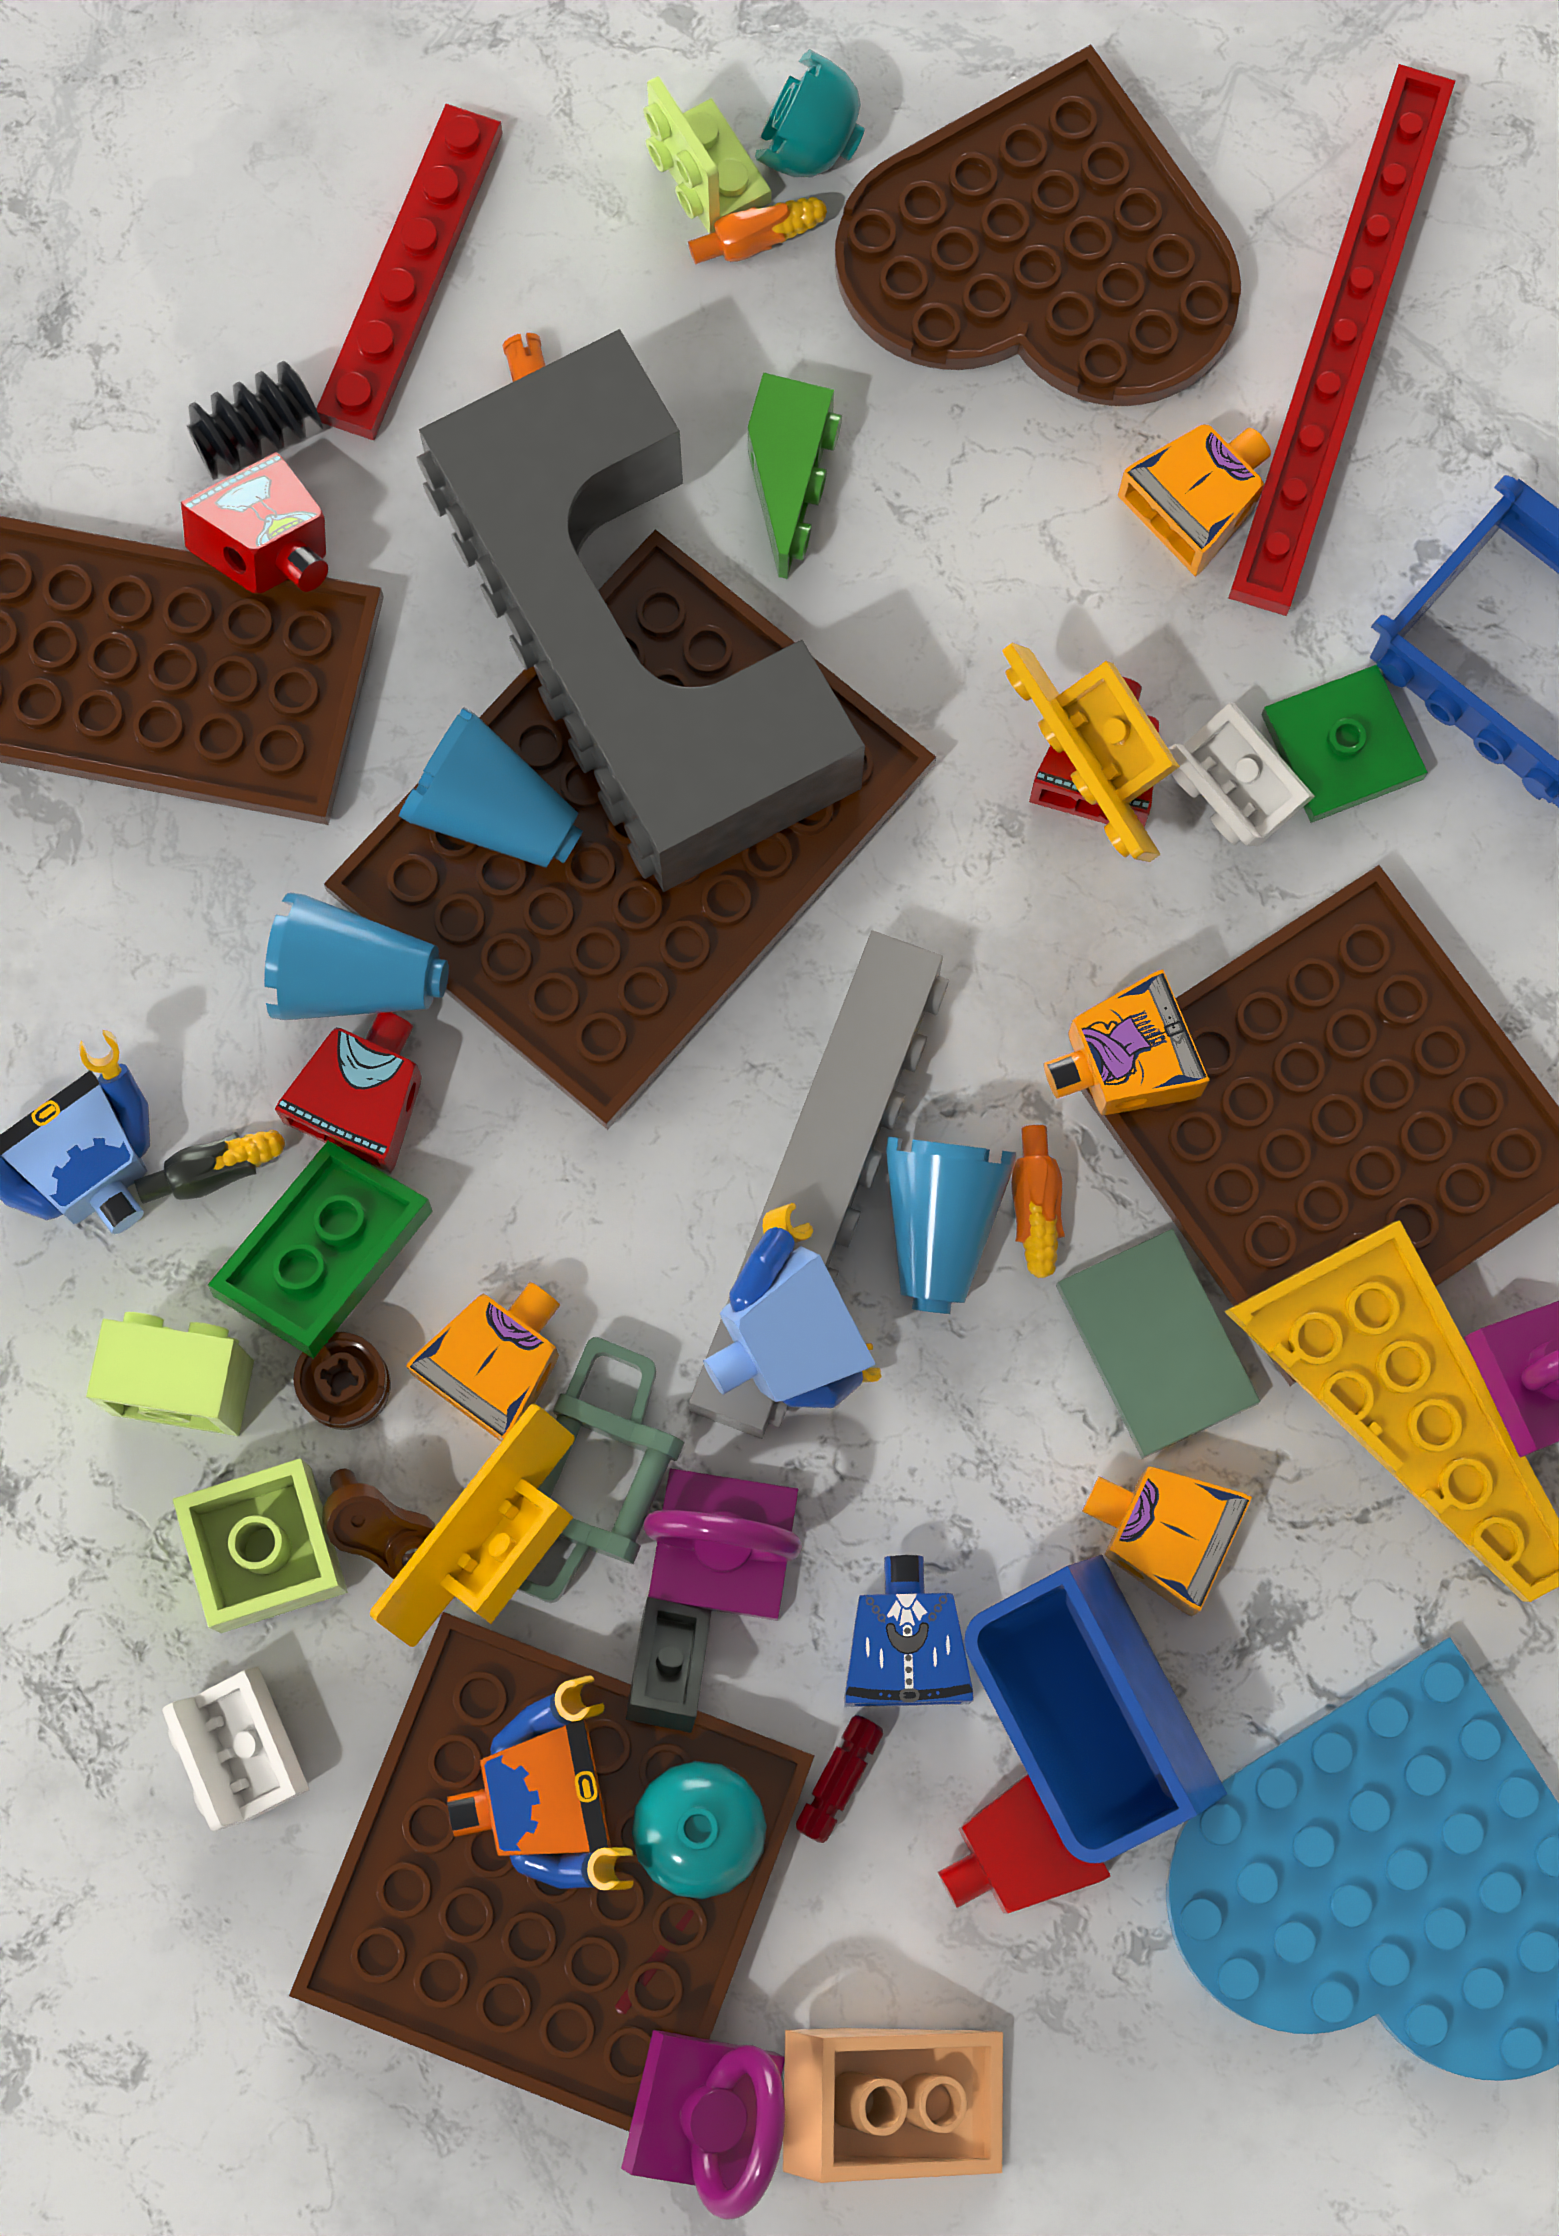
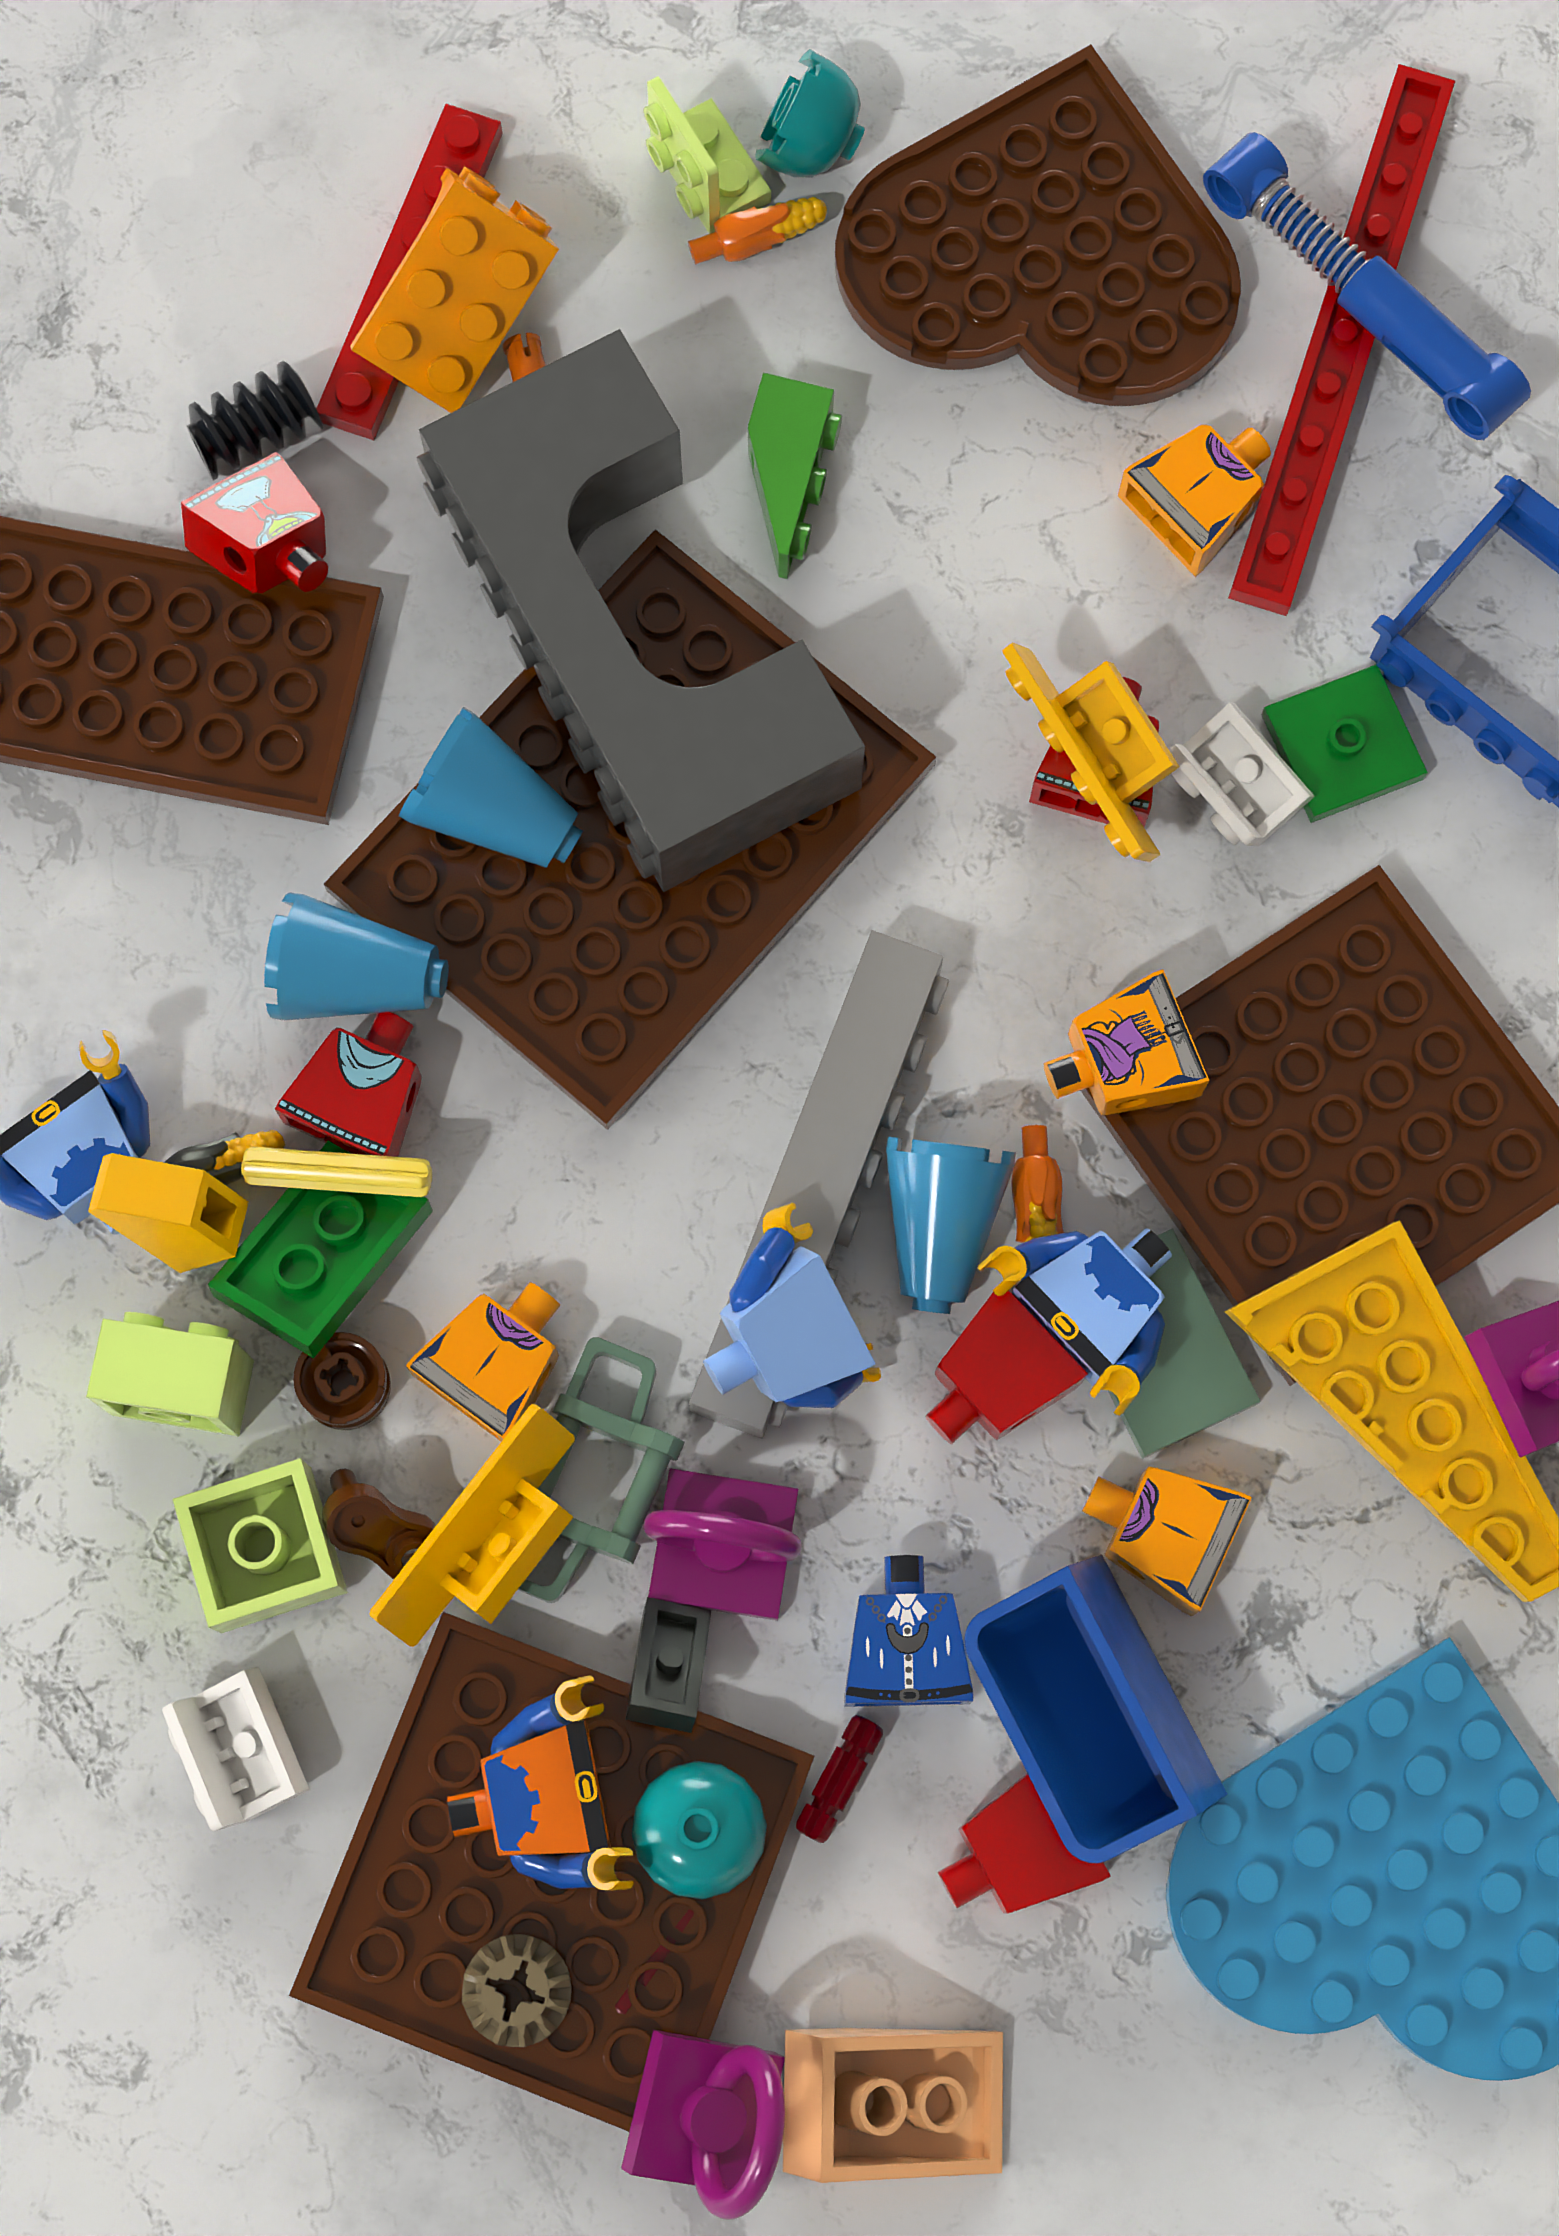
(169, 1210): none -> yellow slope
(337, 1171): none -> light yellow axle
(457, 290): none -> light orange bracket
(546, 1976): none -> dark tan gear
(1001, 1372): none -> red torso
(1092, 1301): none -> torso
(1475, 386): none -> blue piece

